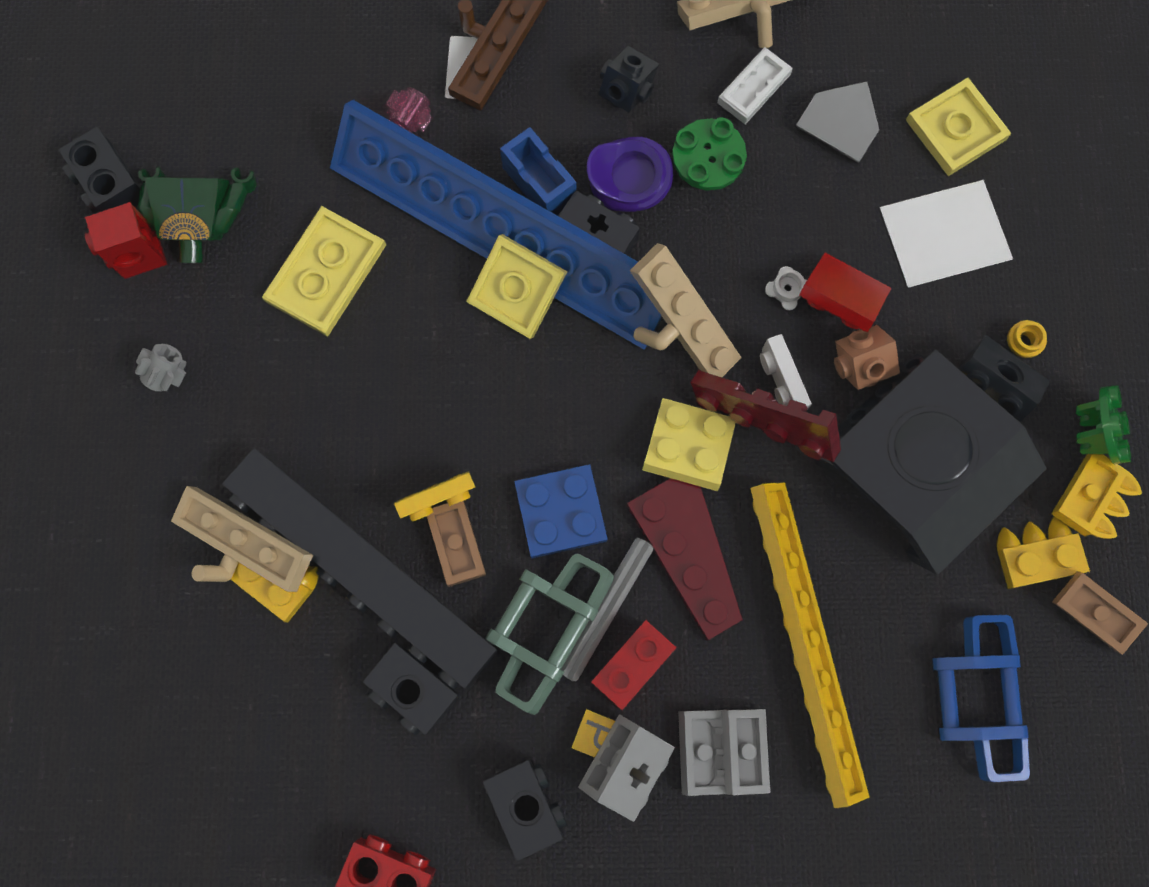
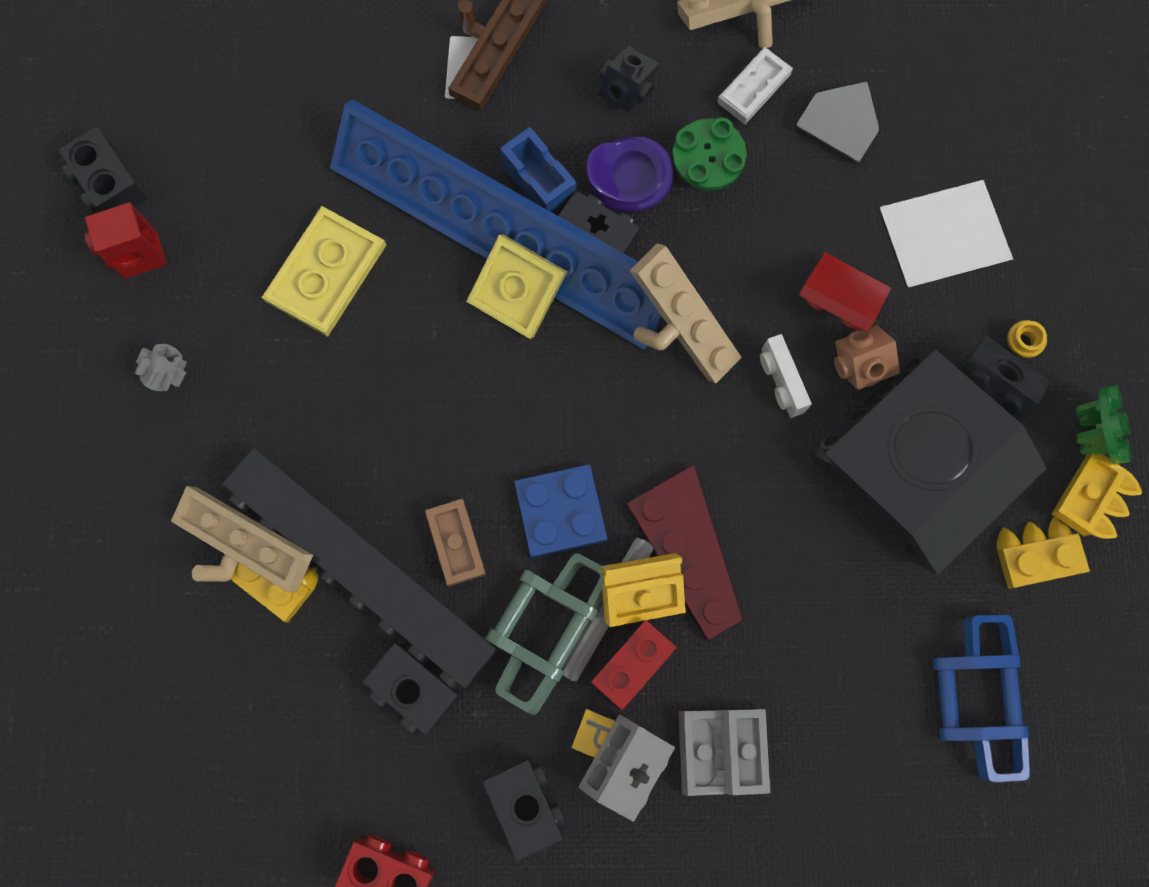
(192, 208): dark green torso -> none
(409, 109): clear pink gear -> none
(420, 503): yellow plate -> none
(643, 589): none -> yellow plate
(689, 444): light yellow plate -> none
(785, 277): white plate -> none
(791, 423): dark red wing -> none
(810, 645): yellow plate -> none
(958, 126): light yellow tile -> none
(1100, 612): medium nougat plate -> none

